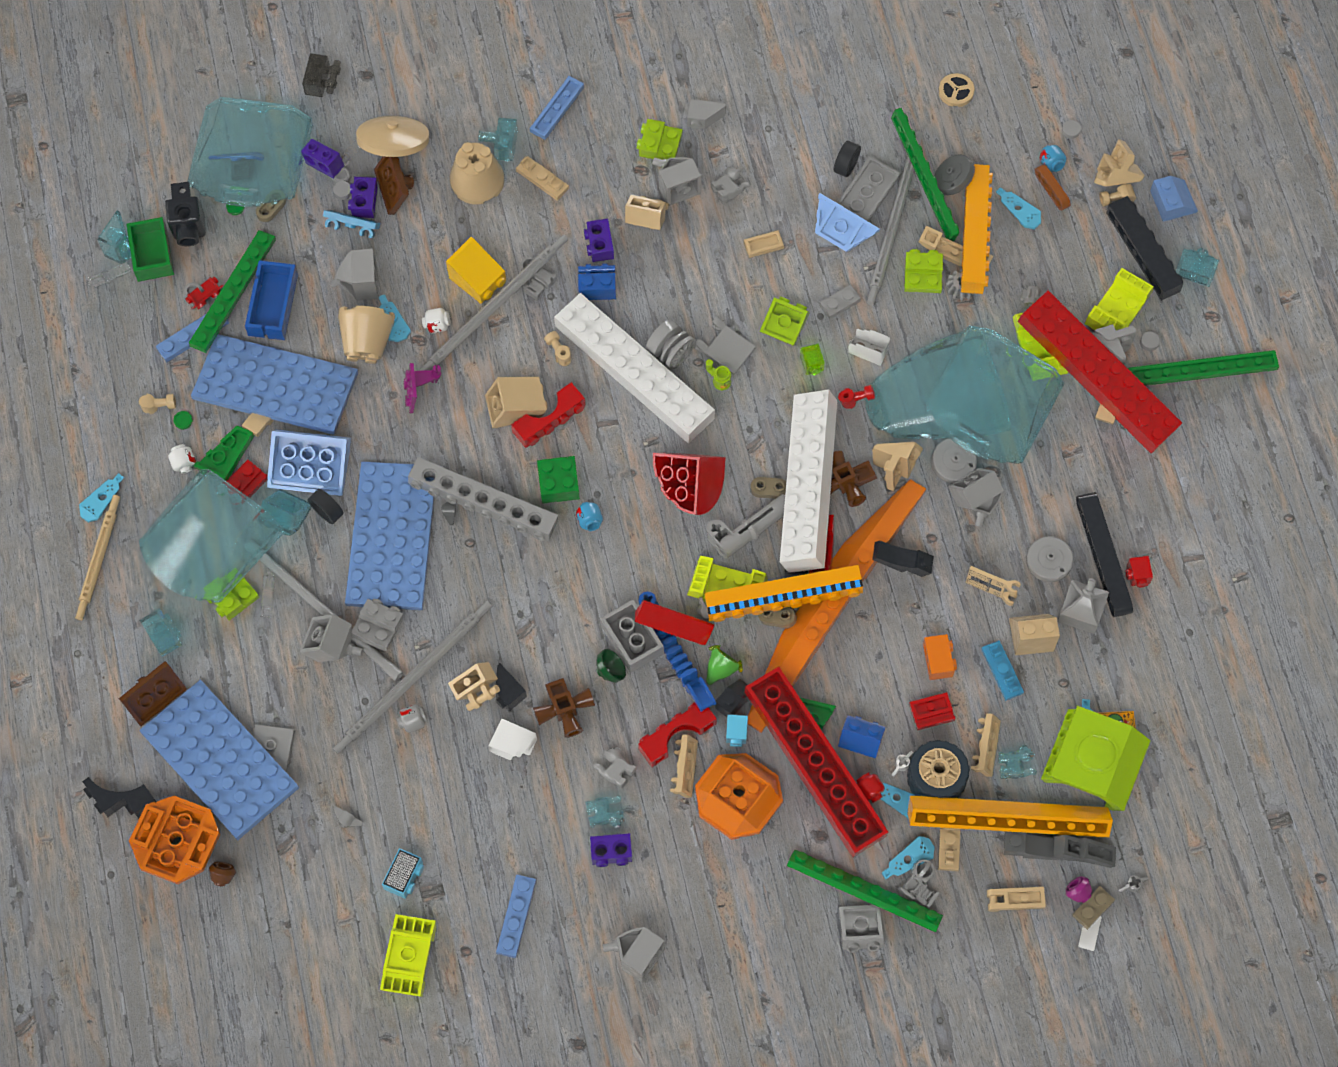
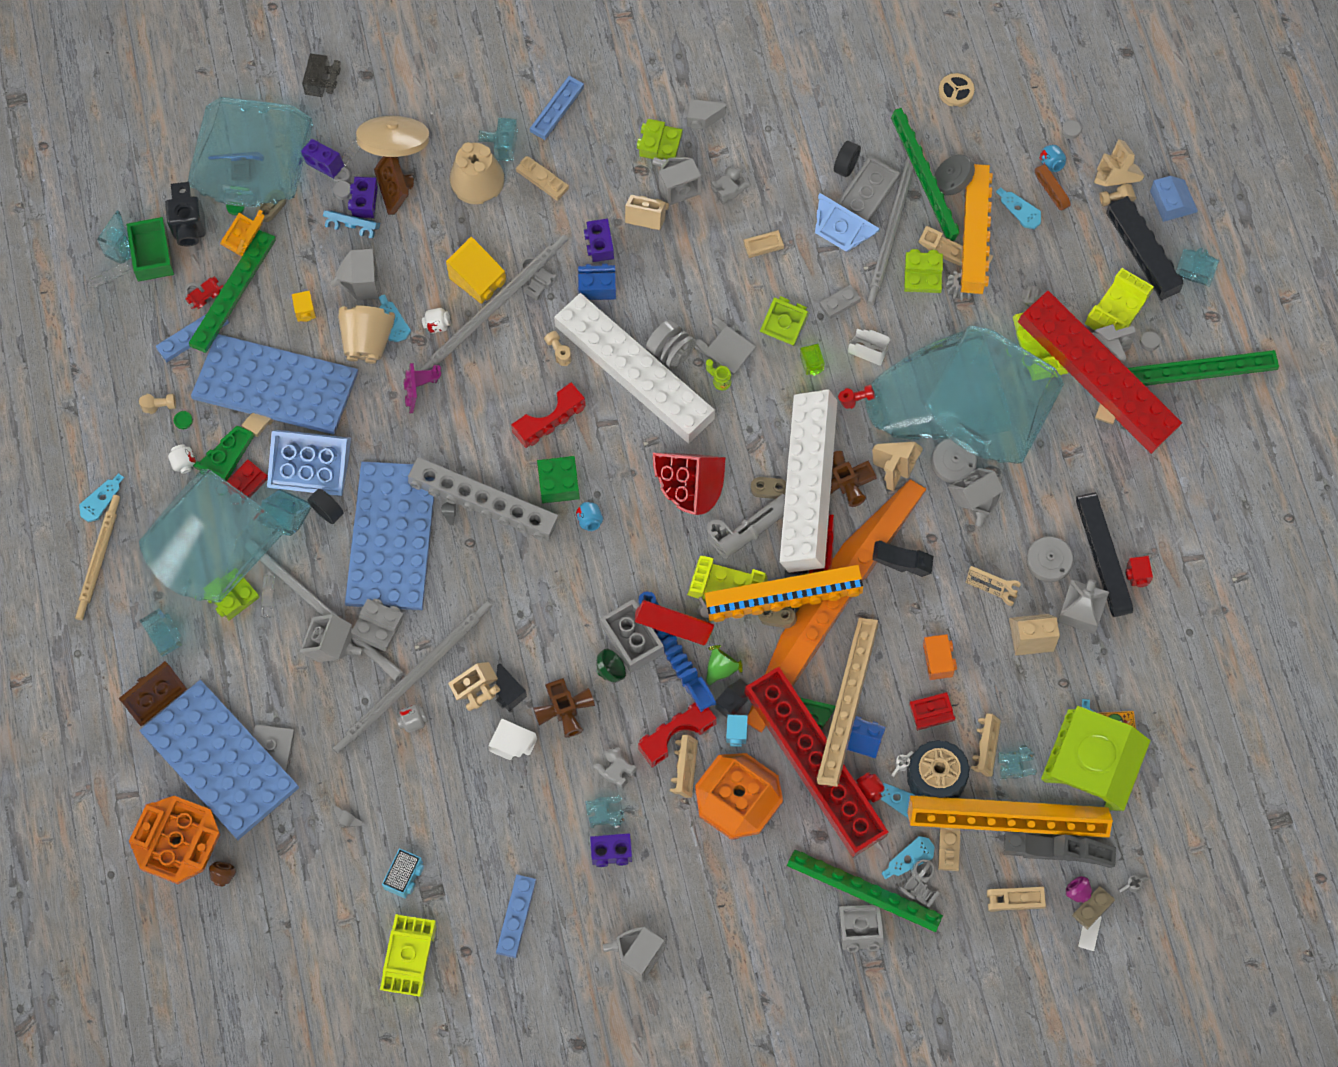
(112, 801): black arch -> none
(242, 233): none -> light orange plate
(272, 302): blue piece -> none
(303, 306): none -> yellow brick
(513, 398): tan slope -> none
(847, 702): none -> tan plate
(1002, 670): dark azure plate -> none

